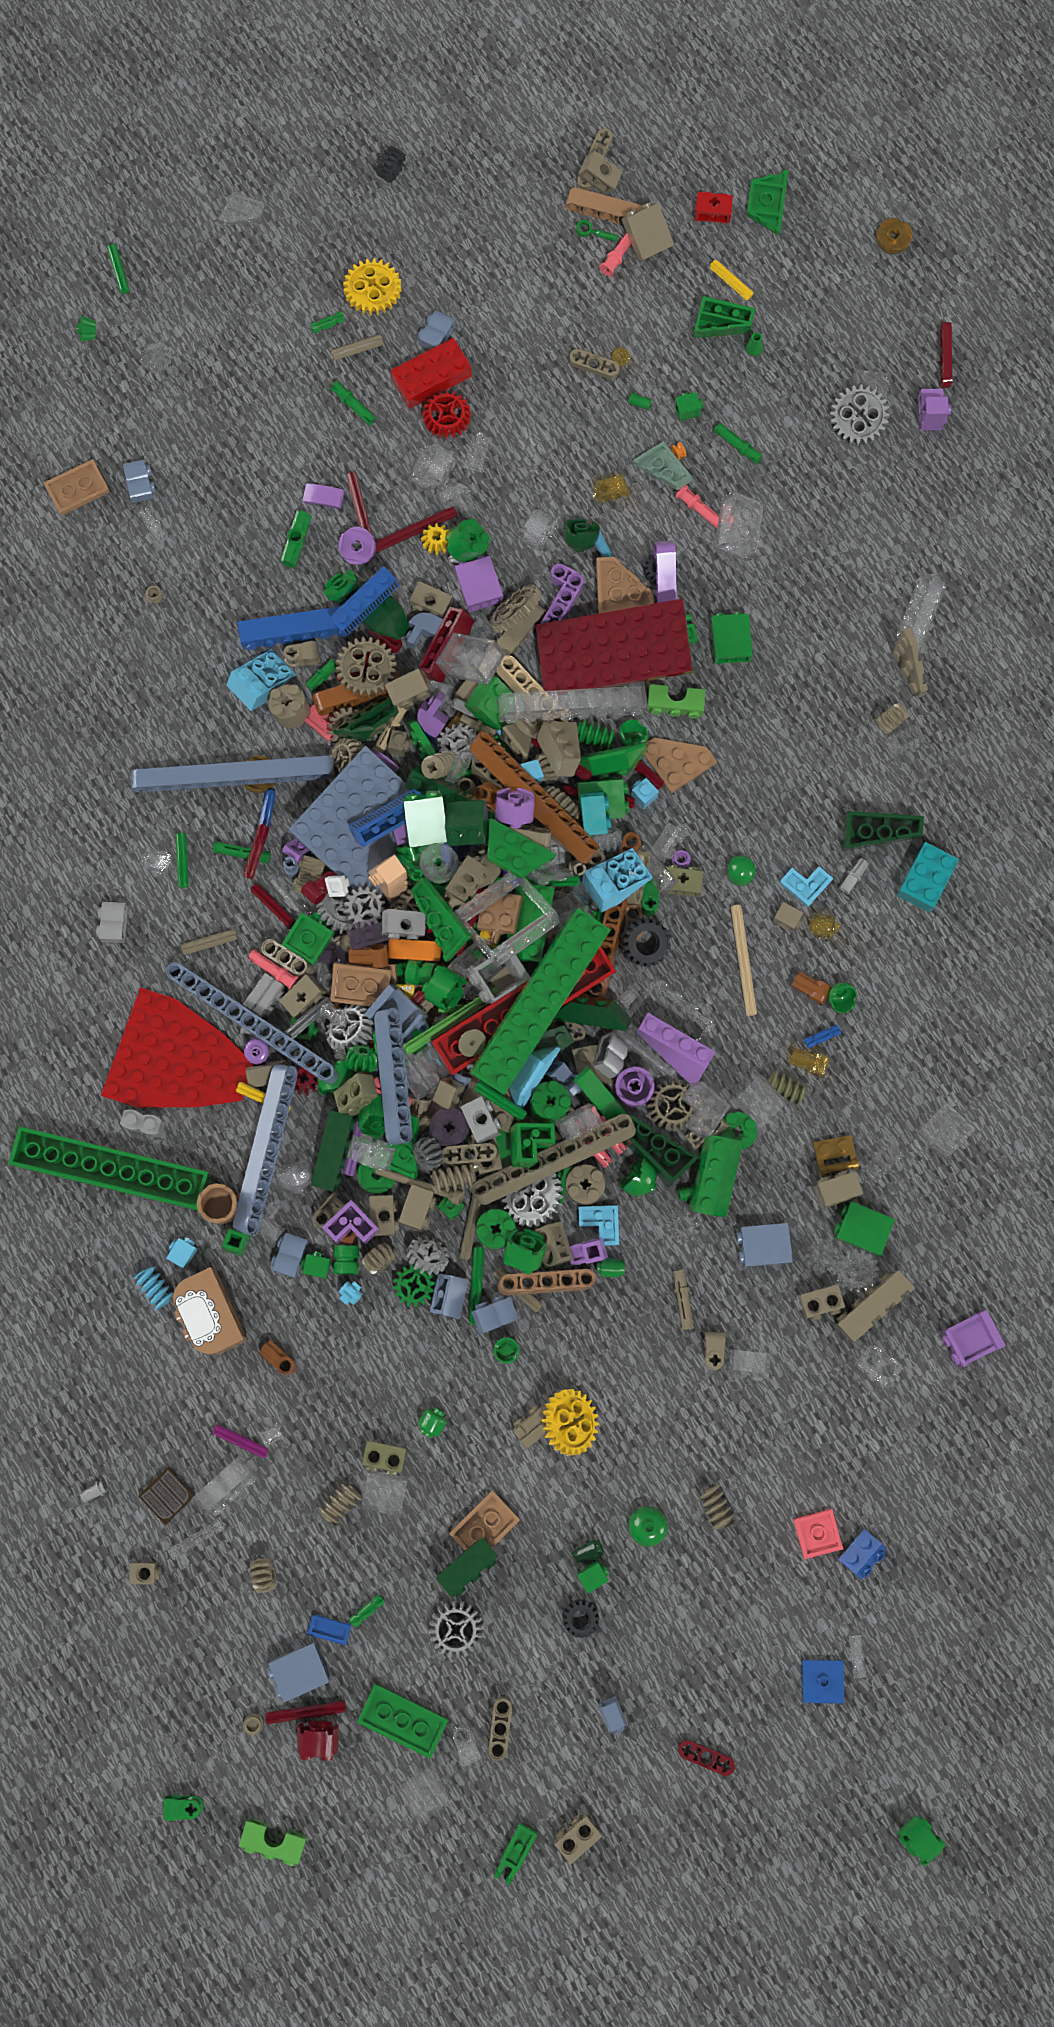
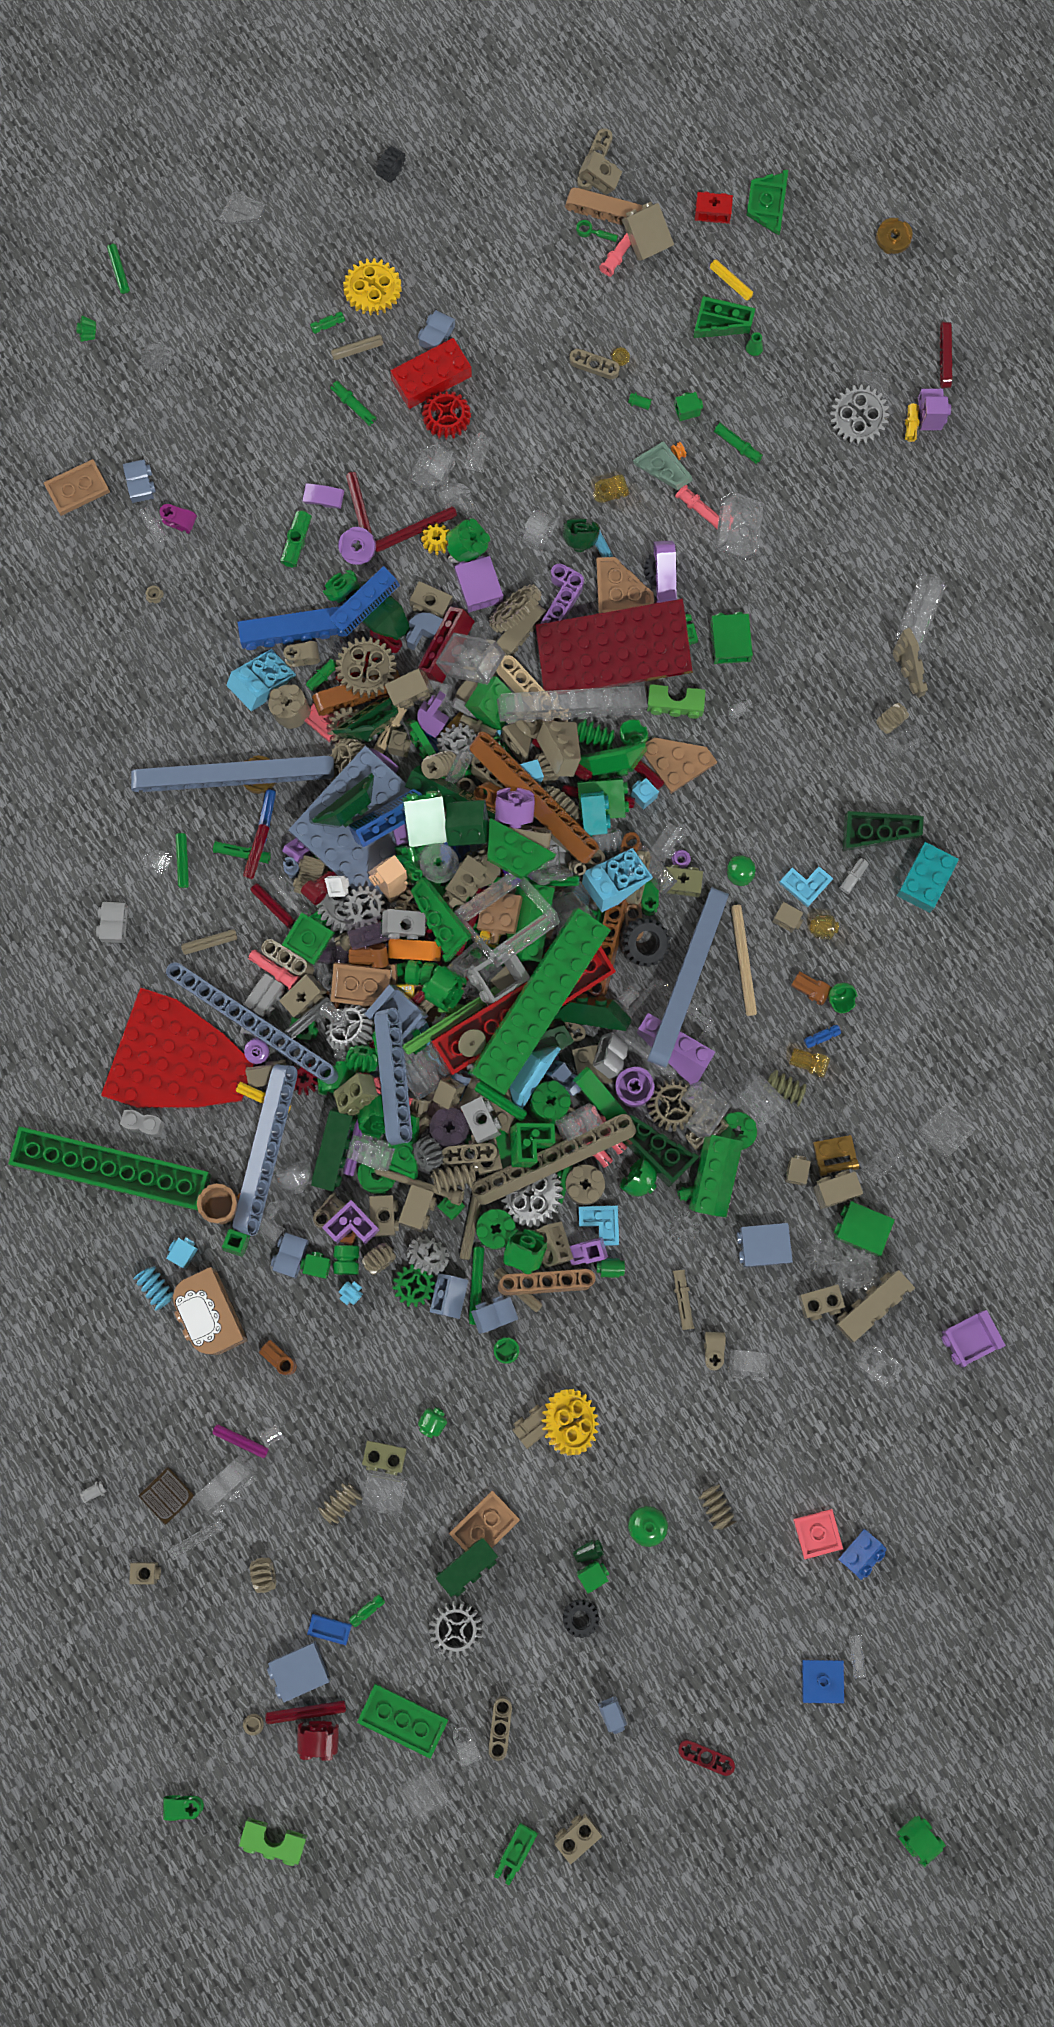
(180, 519): none -> magenta piece
(347, 806): none -> dark green wedge
(688, 978): none -> sand blue beam
(738, 708): none -> clear cylinder
(797, 1170): none -> dark tan brick
(912, 422): none -> yellow pin

